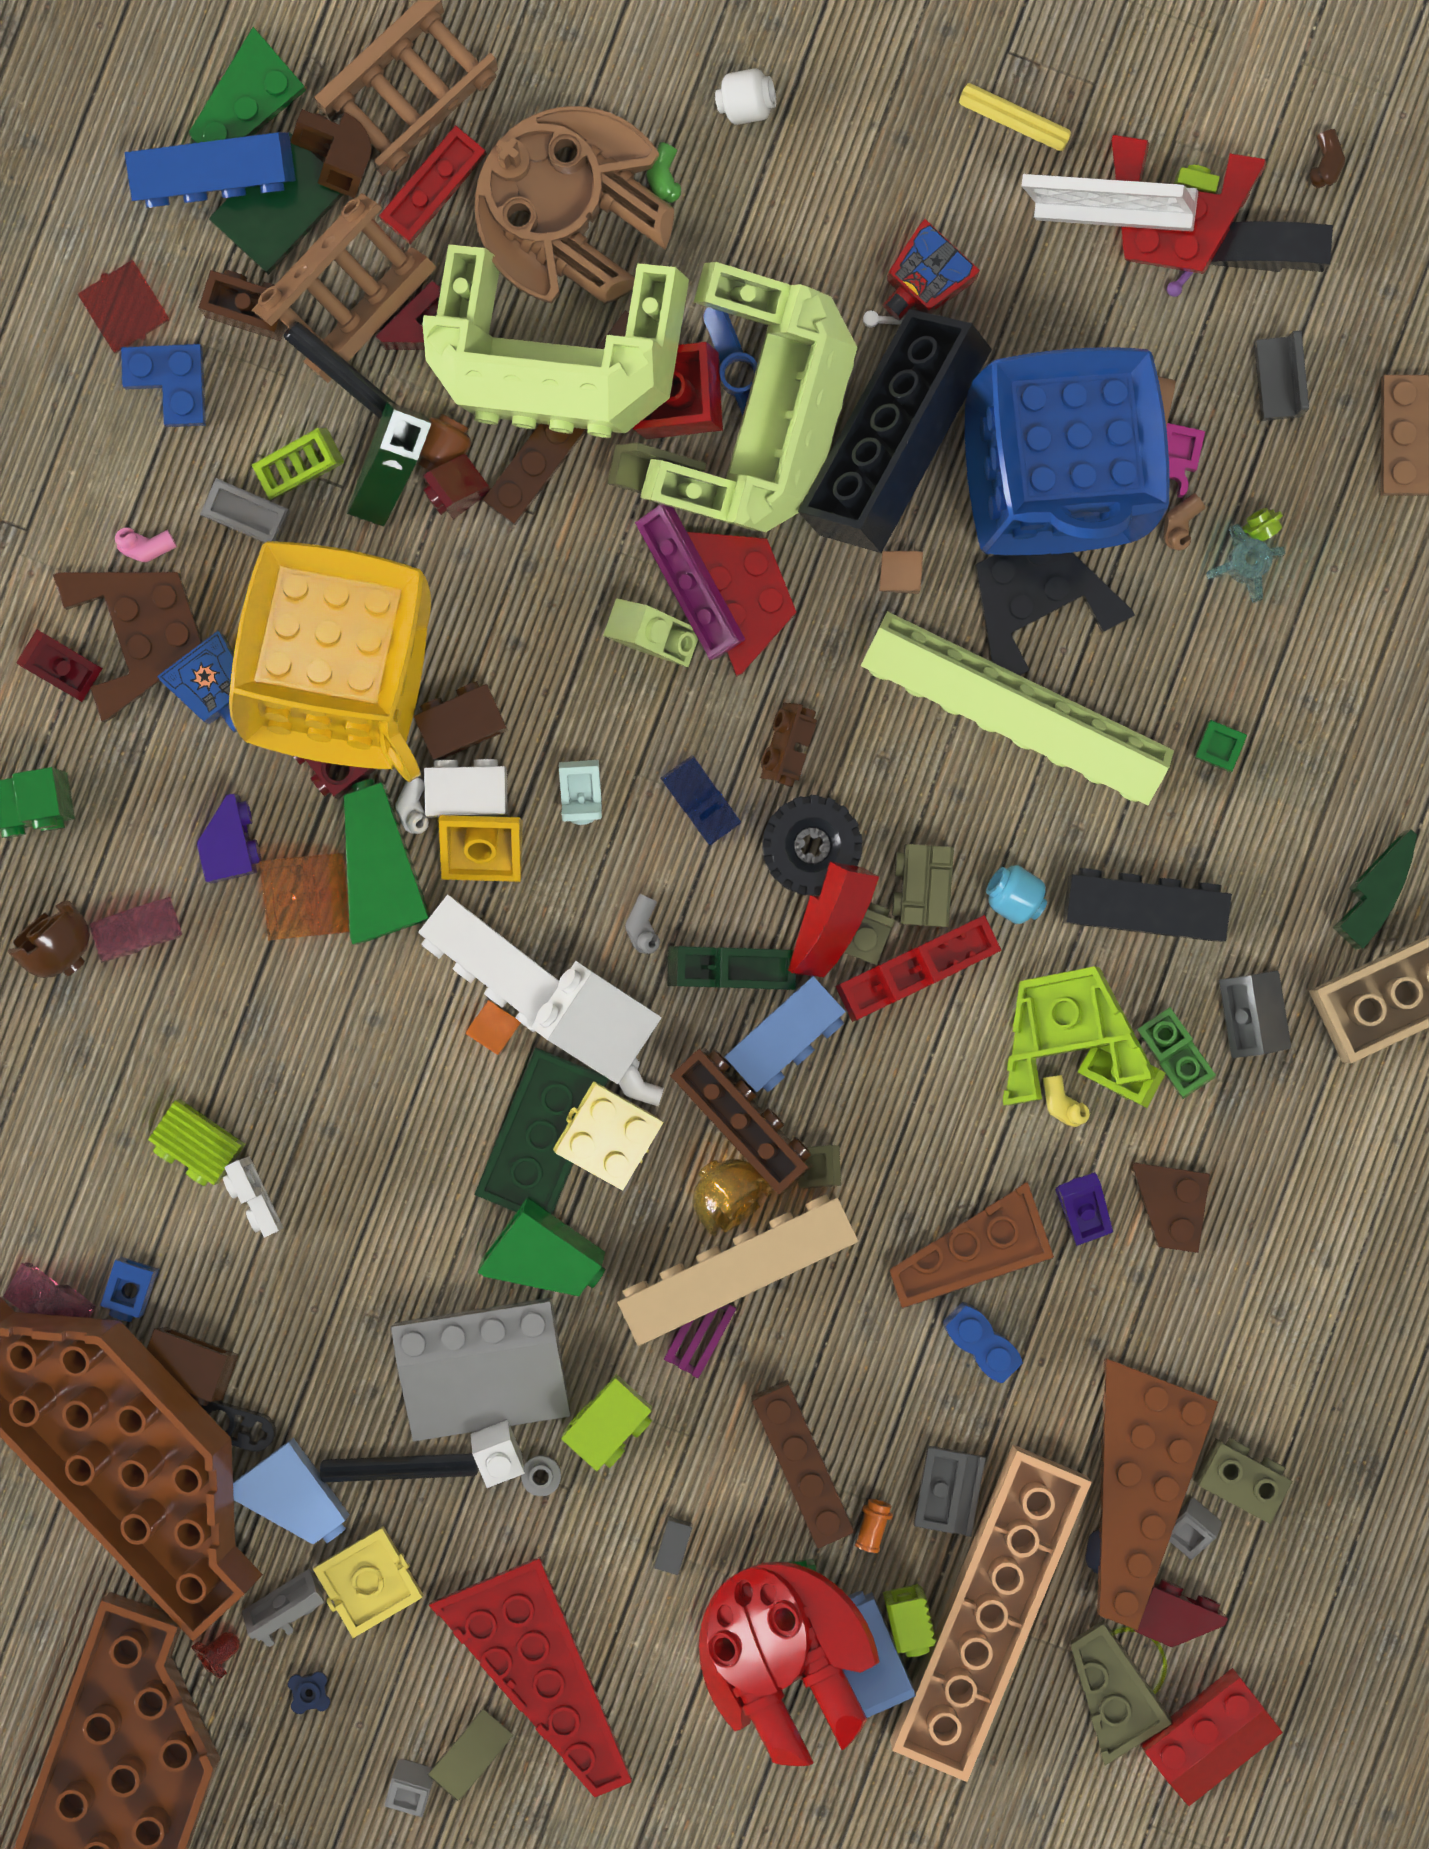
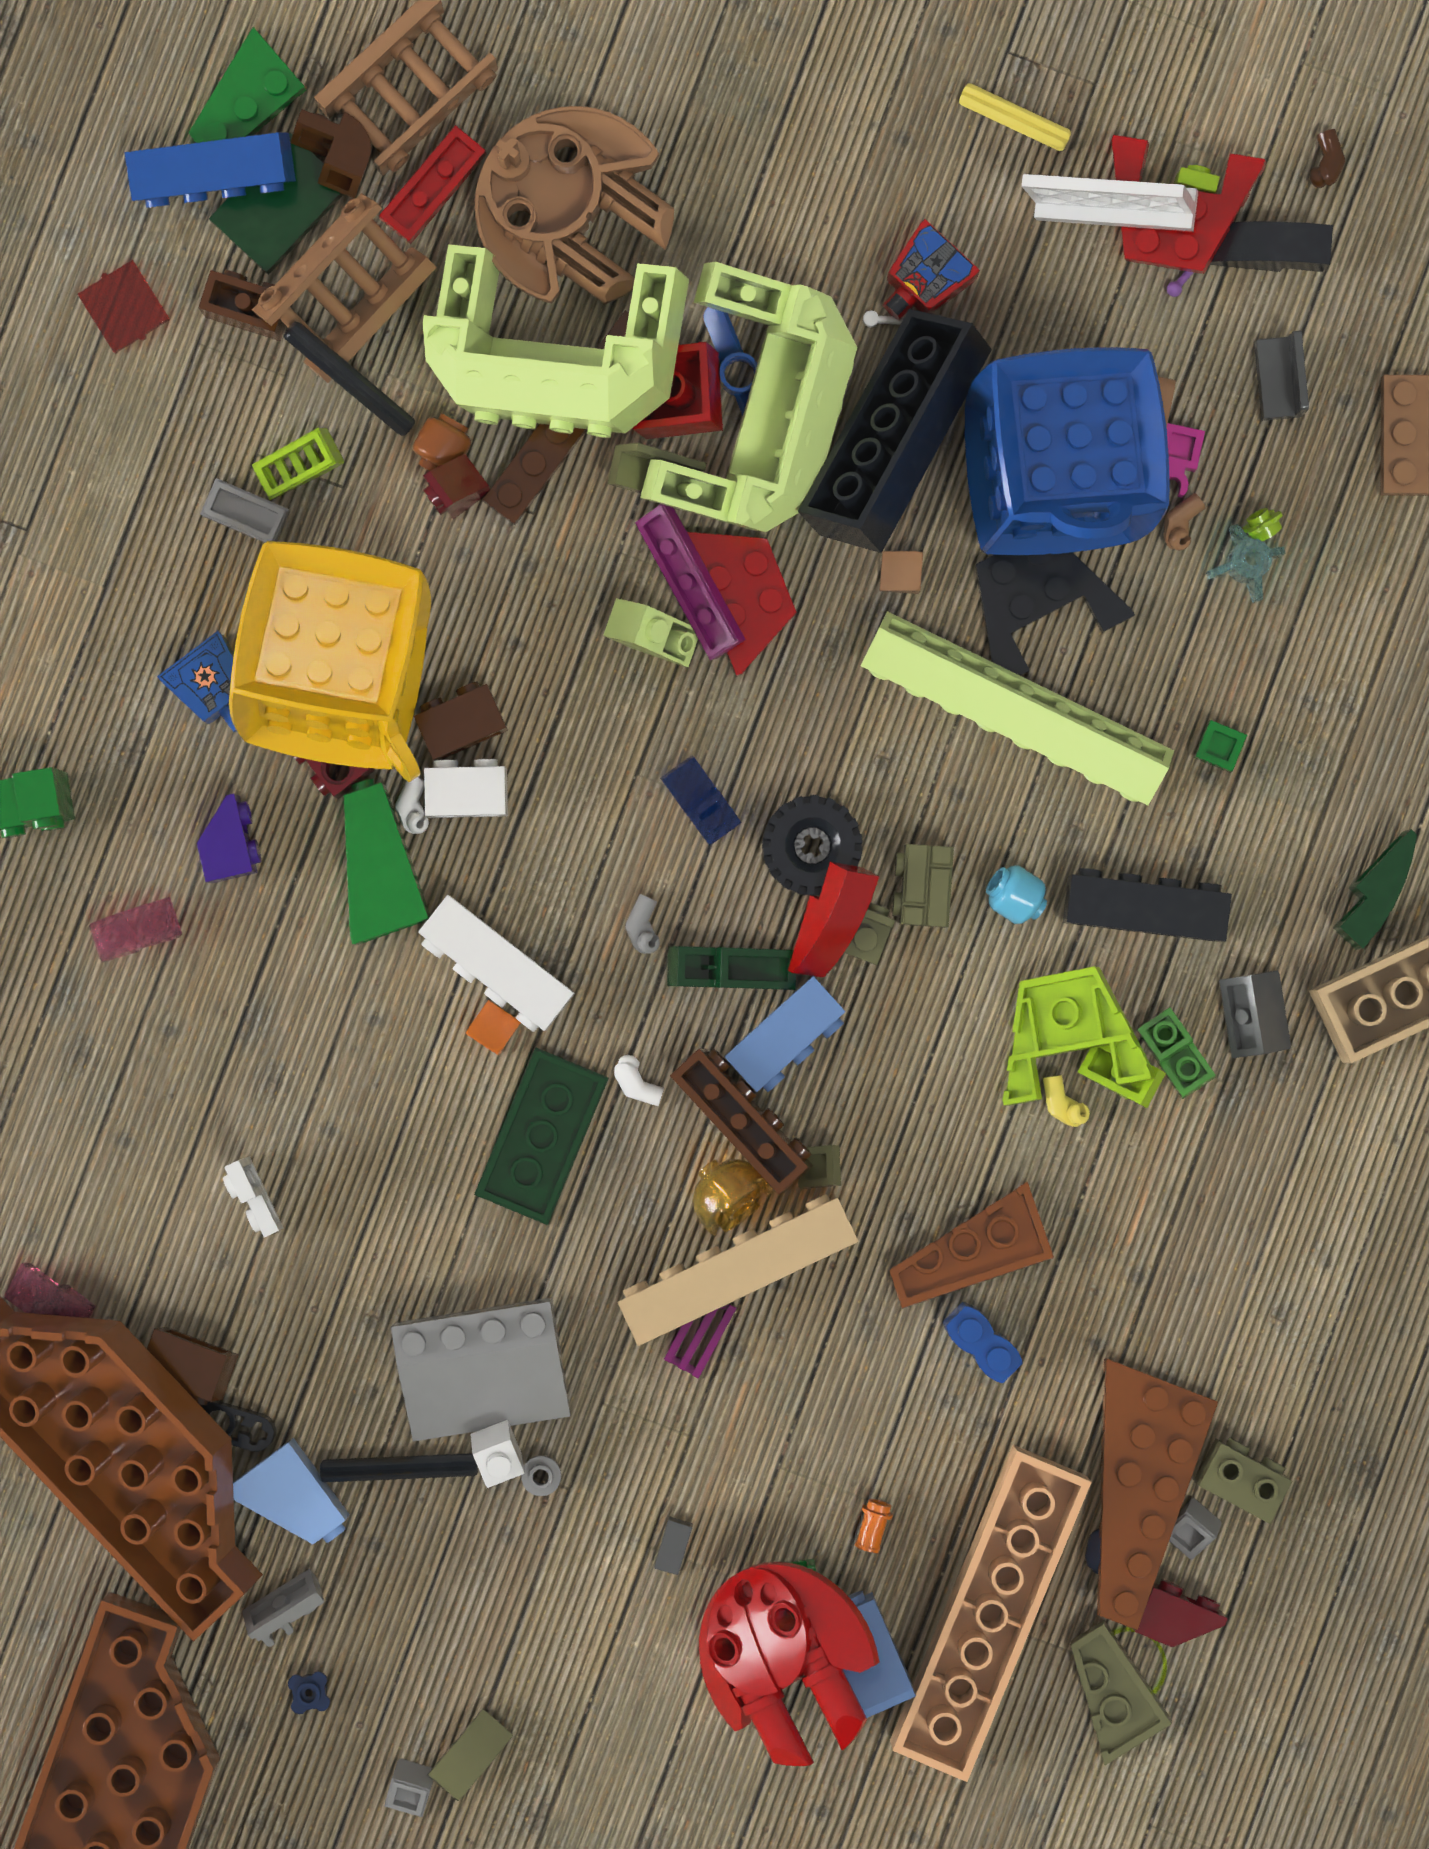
(53, 943): reddish brown cylinder -> none
(59, 665): dark red slope -> none
(114, 1297): blue brick -> none
(141, 547): bright pink arm -> none
(150, 623): reddish brown wing -> none
(176, 371): blue plate -> none
(195, 1142): lime brick -> none
(217, 1653): clear red piece -> none
(305, 896): clear orange slope -> none
(368, 1582): light yellow plate -> none
(389, 463): dark green slope -> none
(405, 329): dark red slope -> none
(480, 848): yellow slope -> none
(530, 1653): red wing -> none
(543, 1254): green slope -> none
(580, 791): light aqua bracket -> none
(595, 1022): white brick -> none
(606, 1423): lime brick -> none
(607, 1135): light yellow plate -> none
(660, 177): bright green arm -> none
(746, 96): white head -> none
(791, 726): reddish brown hinge -> none
(802, 1464): reddish brown brick -> none
(910, 1620): lime brick -> none
(918, 968): red slope -> none
(949, 1491): dark grey plate -> none
(1084, 1208): dark purple slope -> none
(1174, 1204): reddish brown wing -> none
(1211, 1737): red slope -> none

